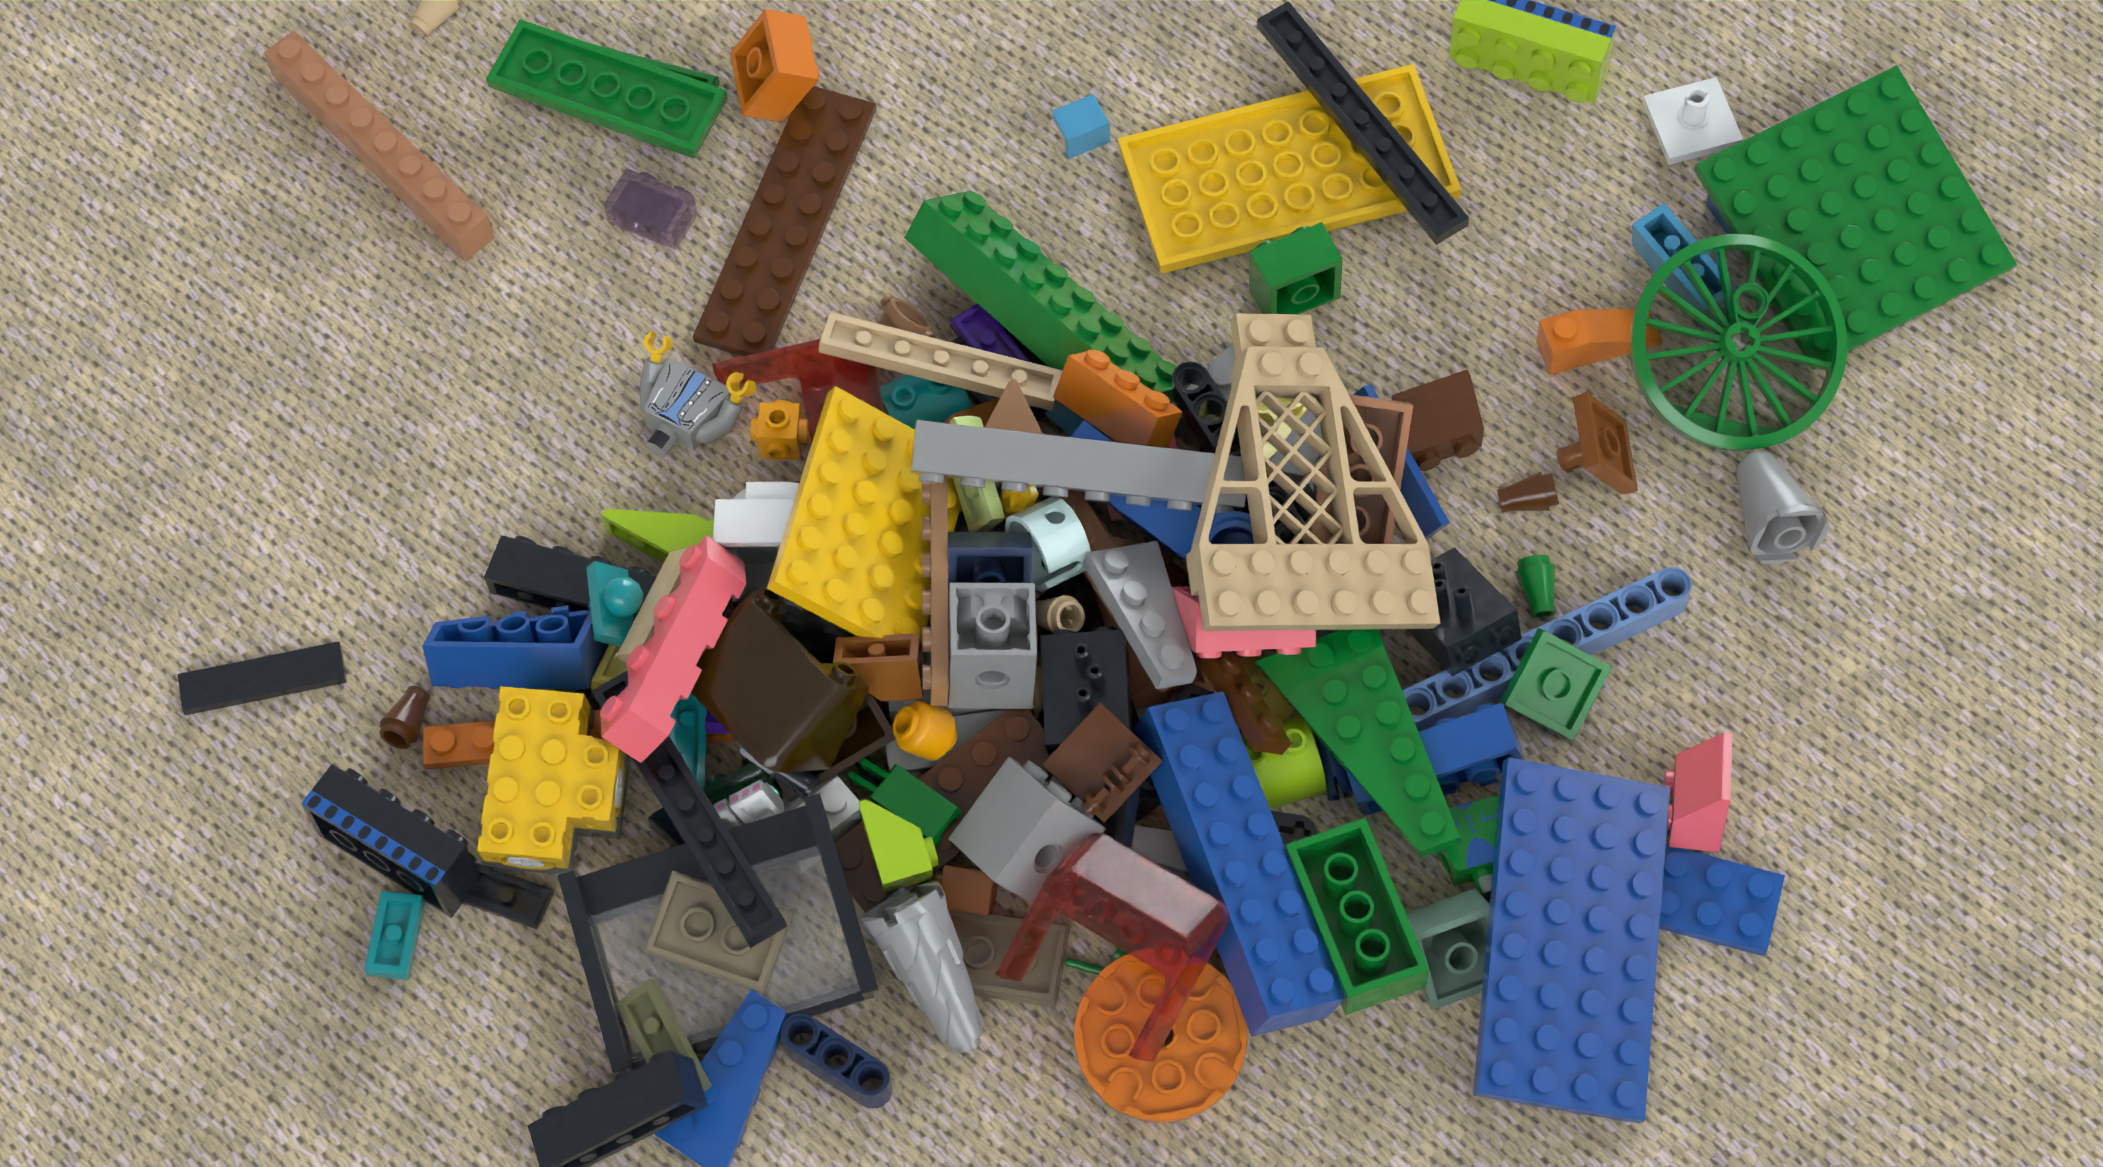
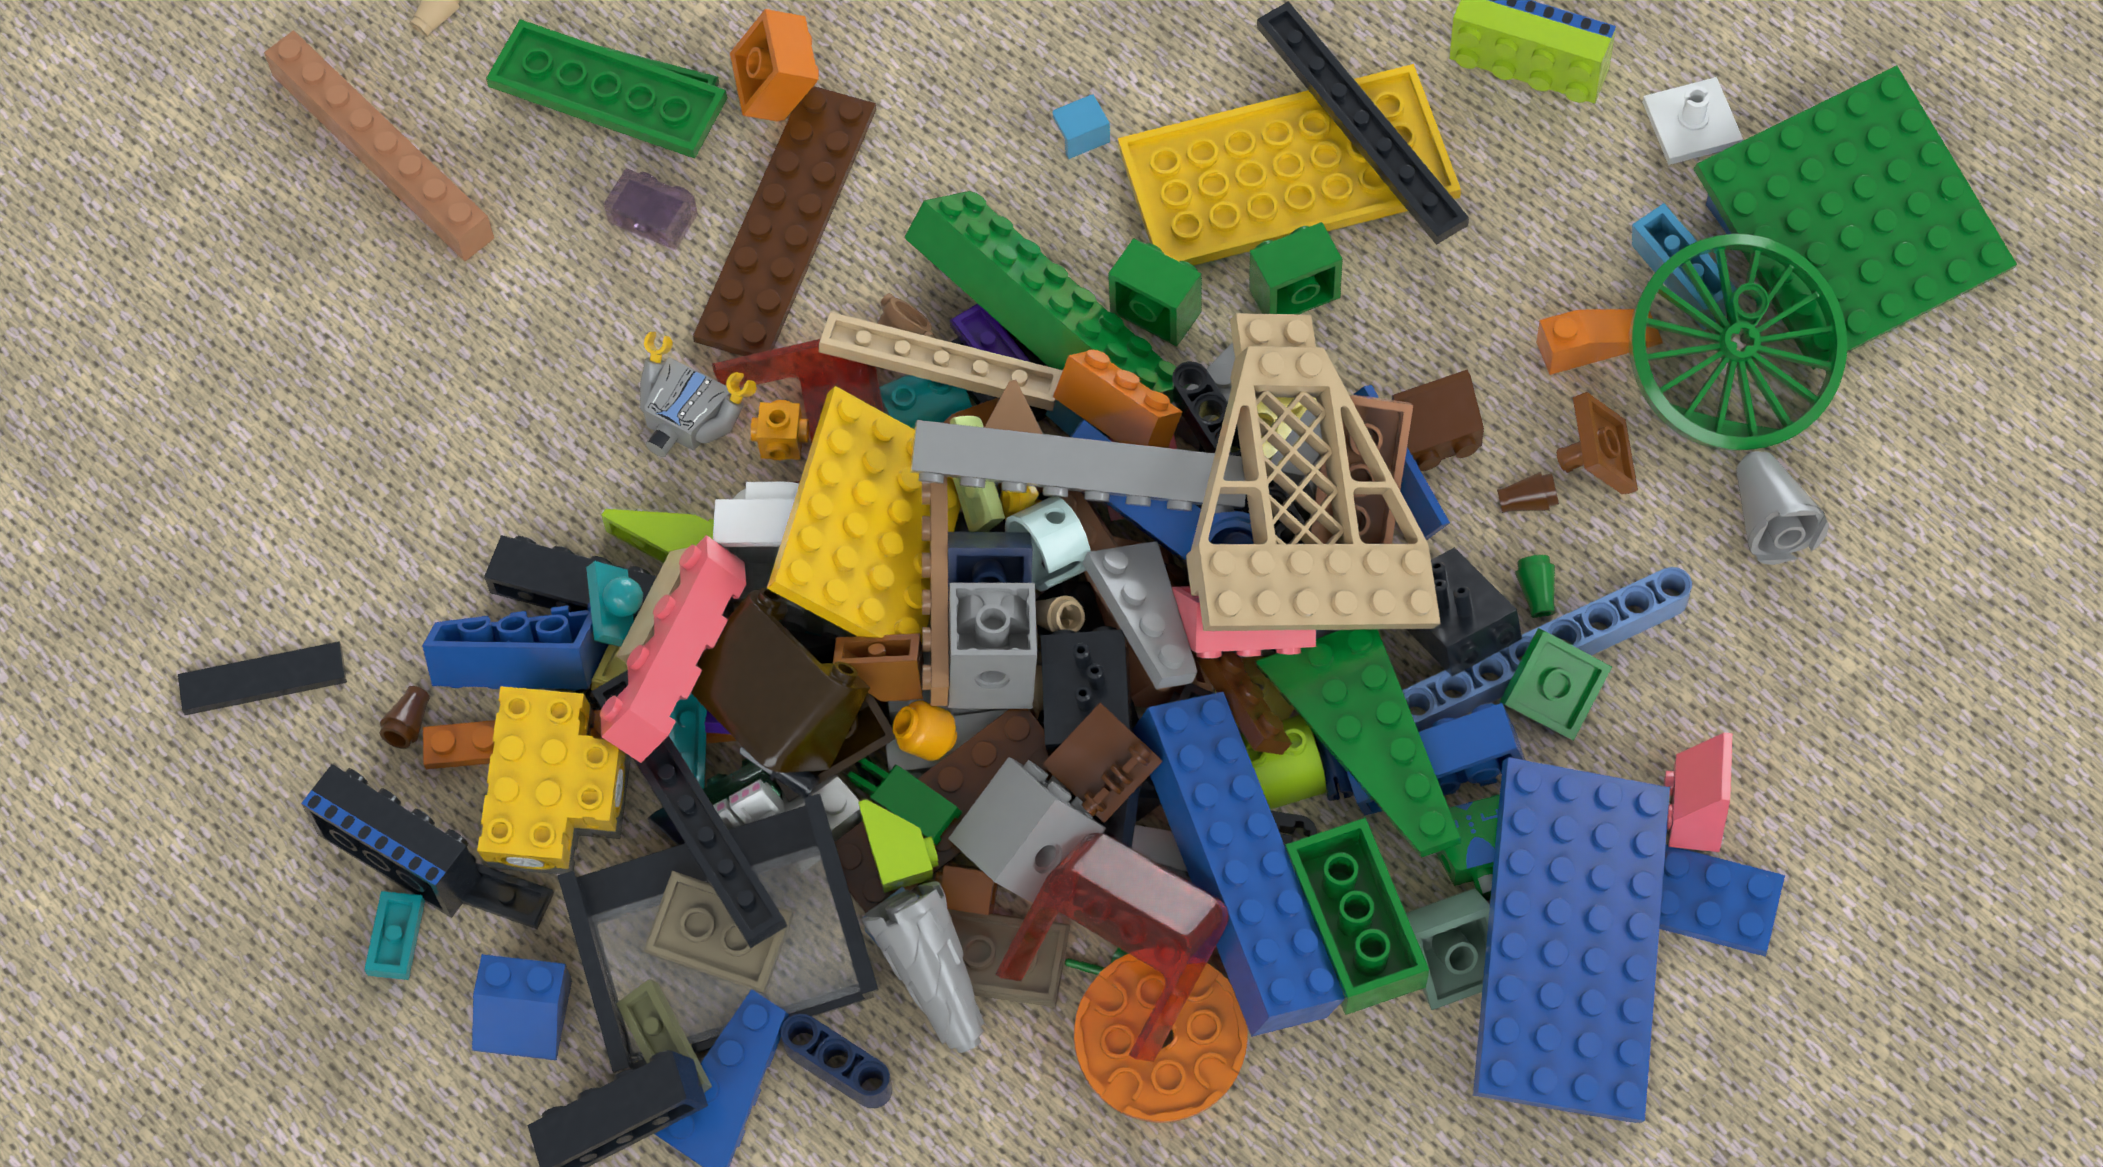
(519, 1006): none -> blue slope
(1155, 291): none -> green brick

